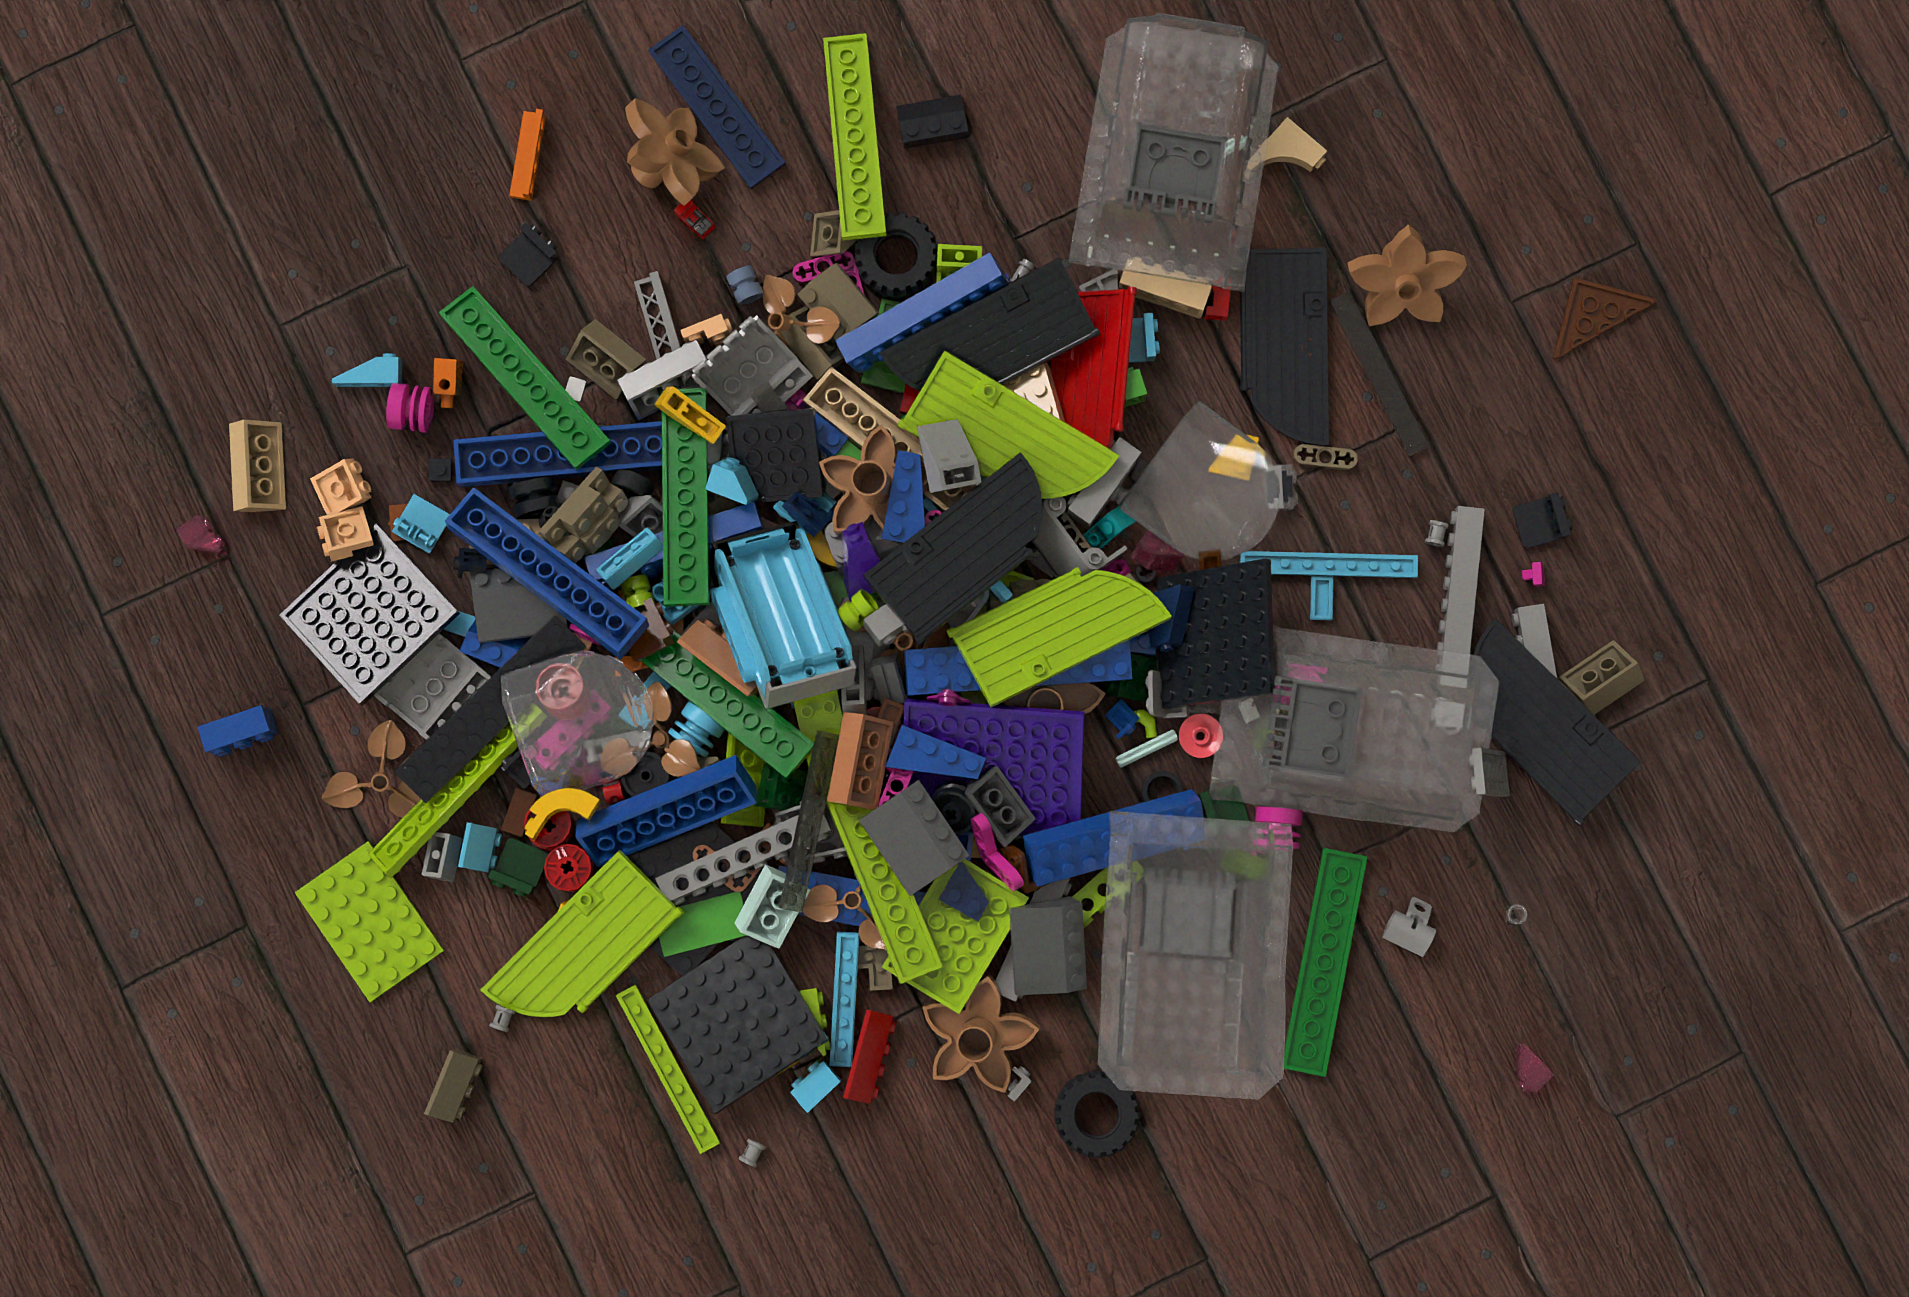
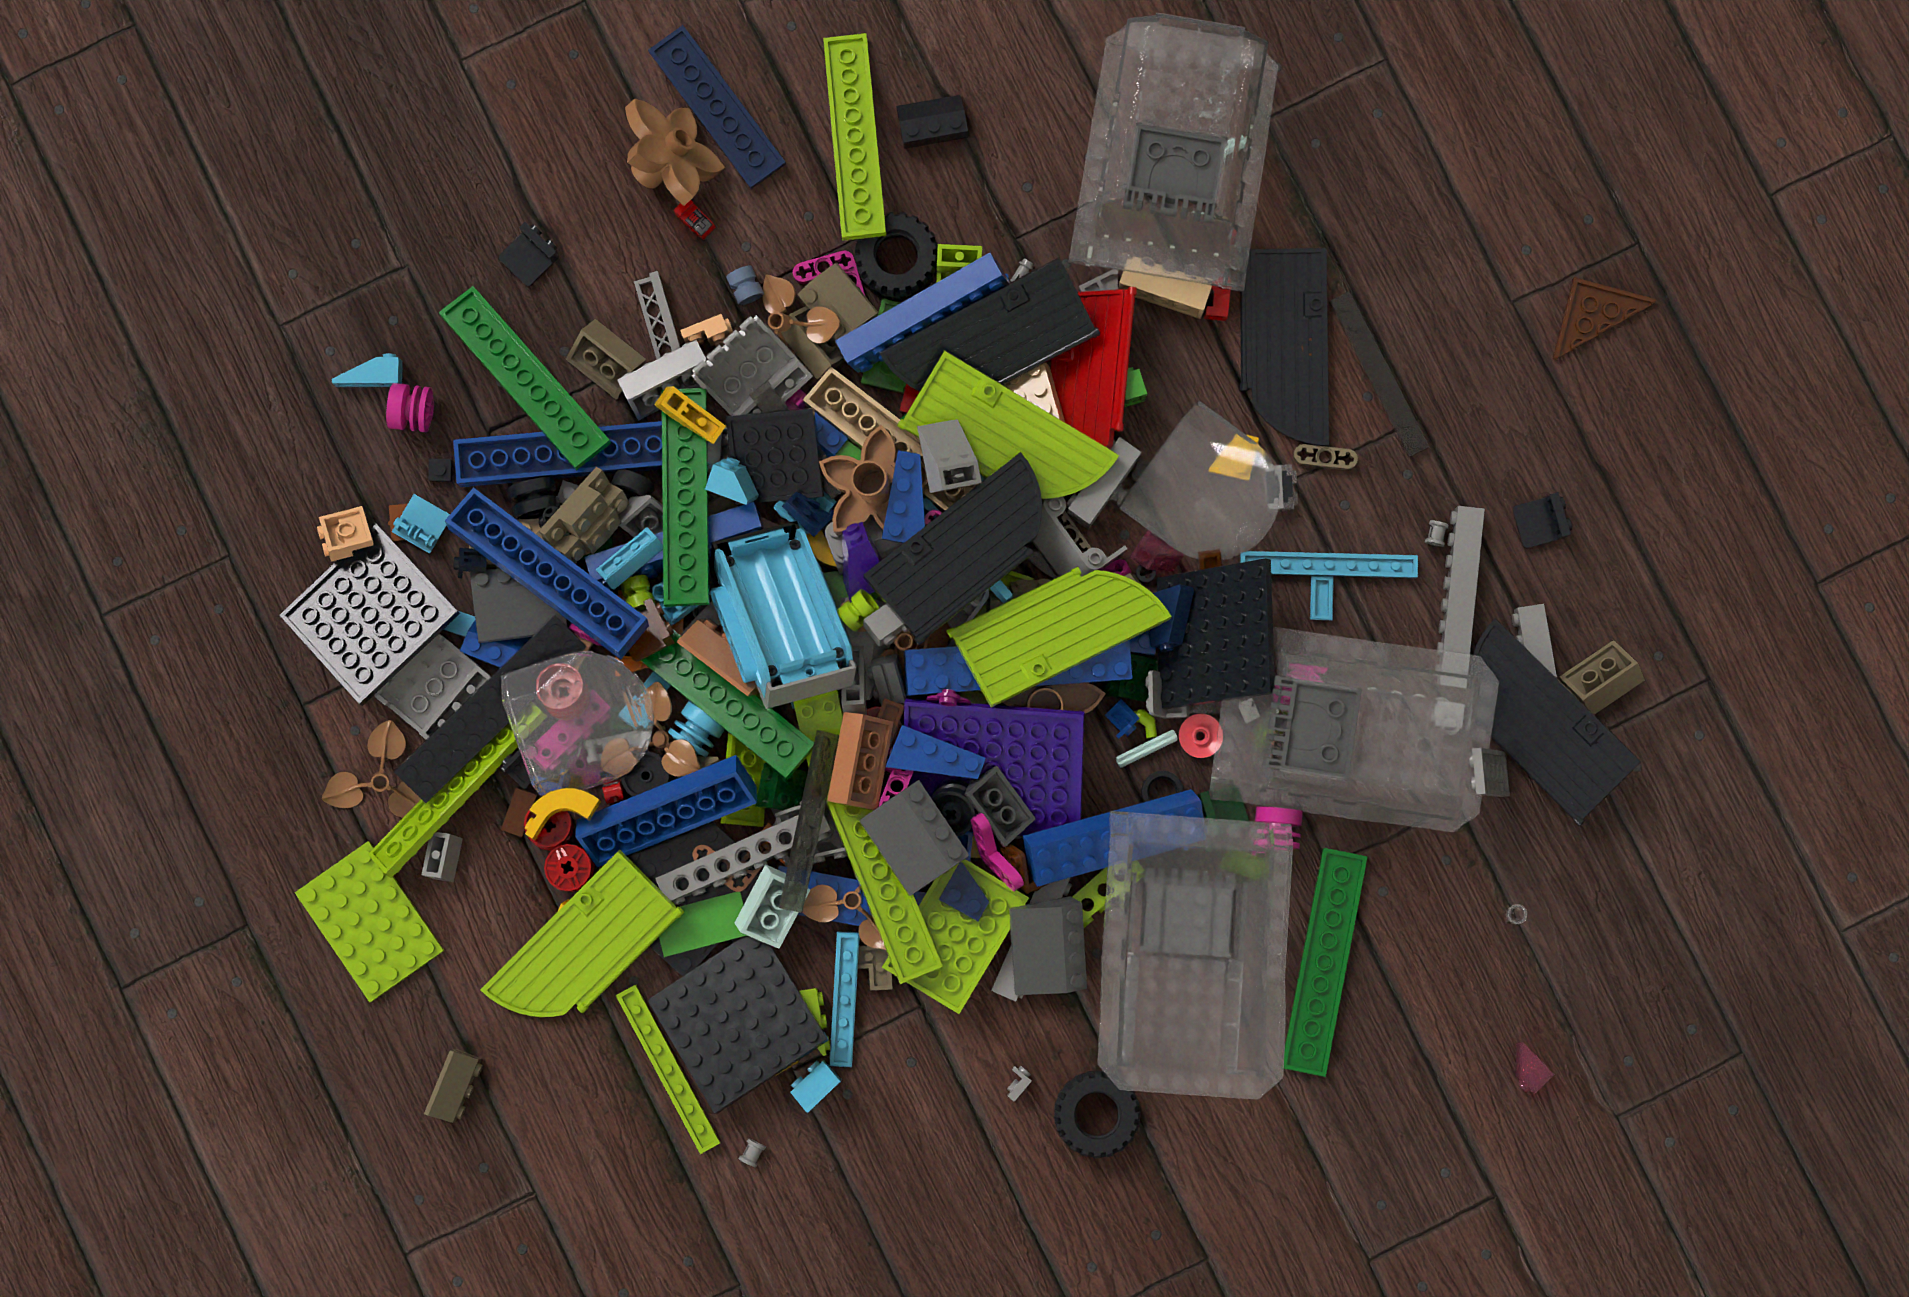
(198, 536): clear pink slope -> none
(238, 731): blue brick -> none
(257, 466): tan slope -> none
(341, 486): light nougat plate -> none
(447, 370): orange torso -> none
(480, 847): medium azure slope -> none
(502, 1018): light grey bush -> none
(519, 867): dark green bracket -> none
(528, 155): orange fence -> none
(575, 388): white sticker -> none
(827, 235): dark tan slope -> none
(869, 1055): red slope -> none
(978, 1036): medium nougat plant -> none
(1108, 528): teal slope -> none
(1143, 343): medium azure bracket -> none
(1295, 146): tan arch -> none
(1405, 278): medium nougat plant -> none
(1411, 929): light grey piece -> none
(1536, 574): dark pink tile -> none

